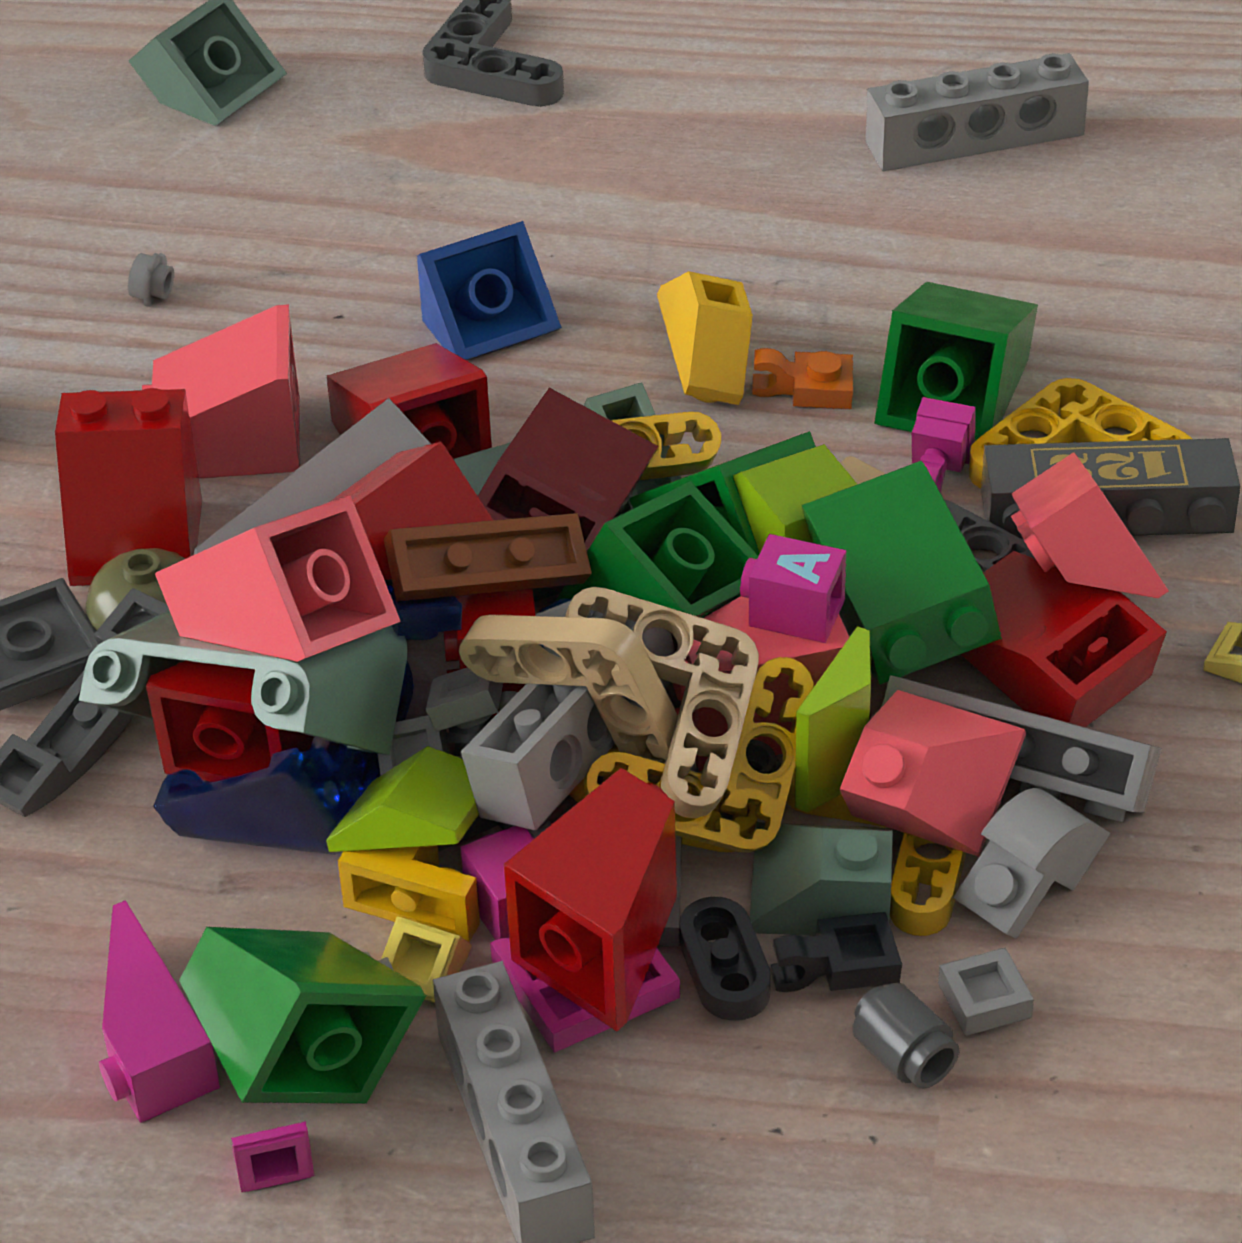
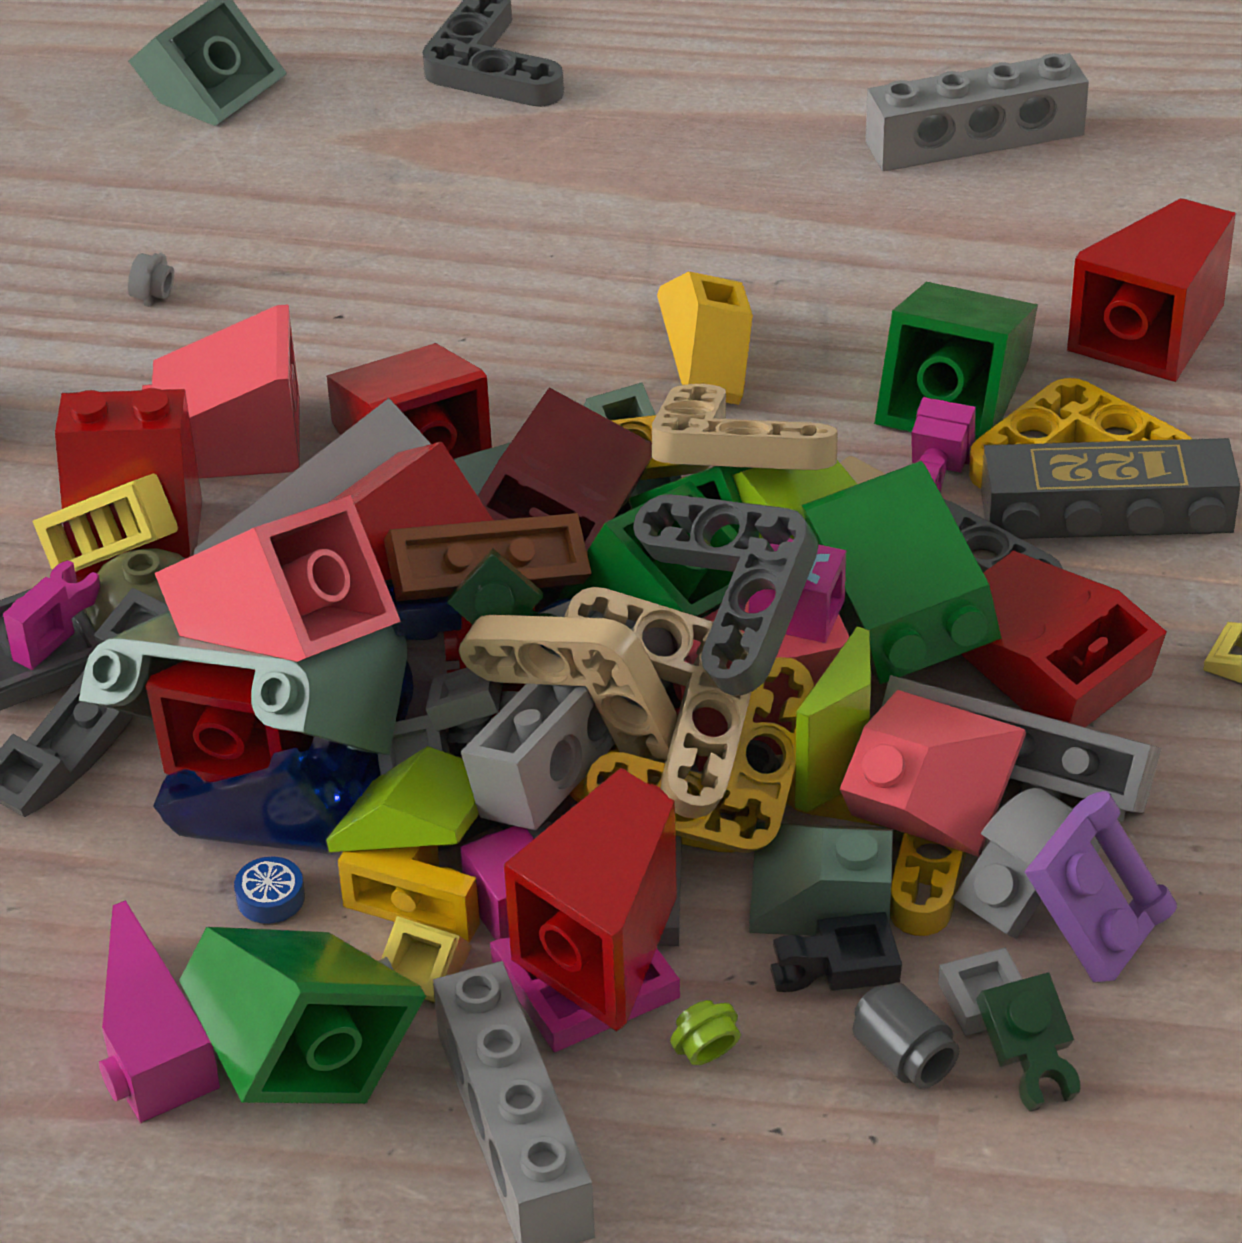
(44, 615): none -> dark pink plate
(141, 510): none -> light yellow slope
(269, 890): none -> blue tile
(273, 1157): dark pink slope -> none
(485, 293): blue slope -> none
(495, 589): none -> dark green plate
(695, 432): none -> tan beam
(705, 1031): none -> lime plate
(732, 970): black plate -> none
(754, 569): none -> dark grey beam
(813, 378): orange plate -> none
(1030, 1028): none -> dark green plate
(1079, 532): coral slope -> none
(1086, 898): none -> medium lavender plate
(1152, 289): none -> red slope

